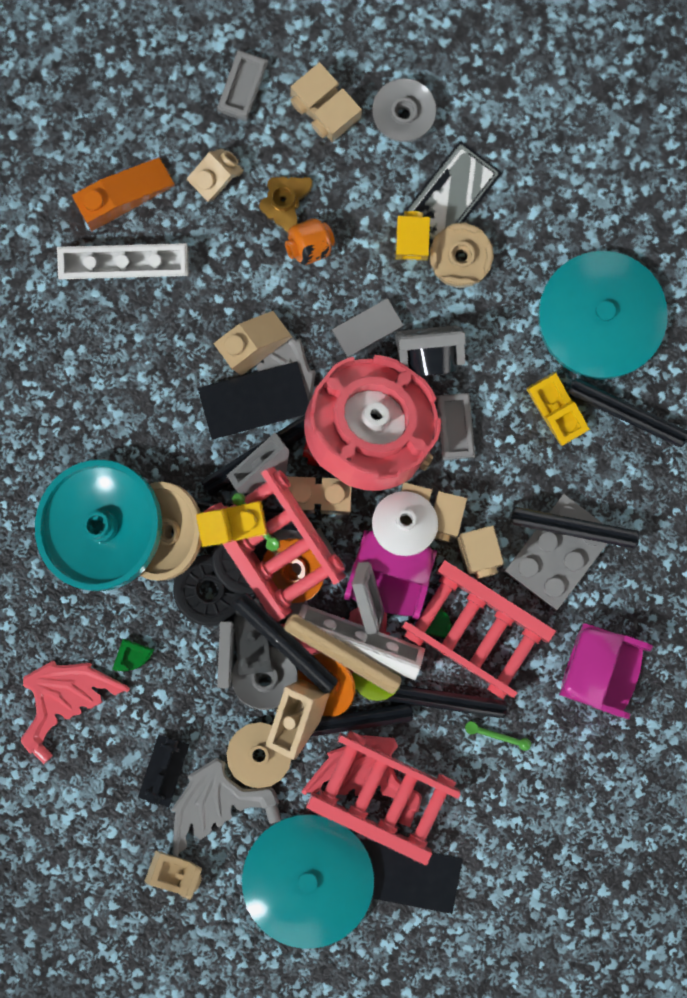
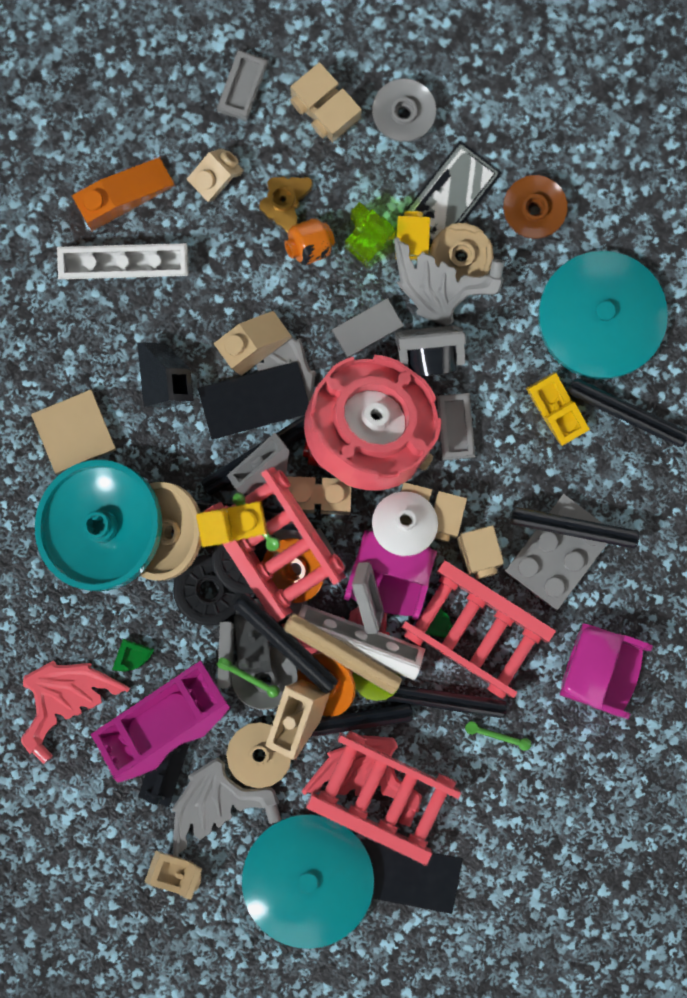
(73, 431): none -> tan tile
(160, 723): none -> dark pink slope
(164, 376): none -> black slope
(272, 690): none -> bright green hinge
(371, 235): none -> clear neon green brick
(436, 287): none -> light grey animal
(540, 192): none -> dark orange dish

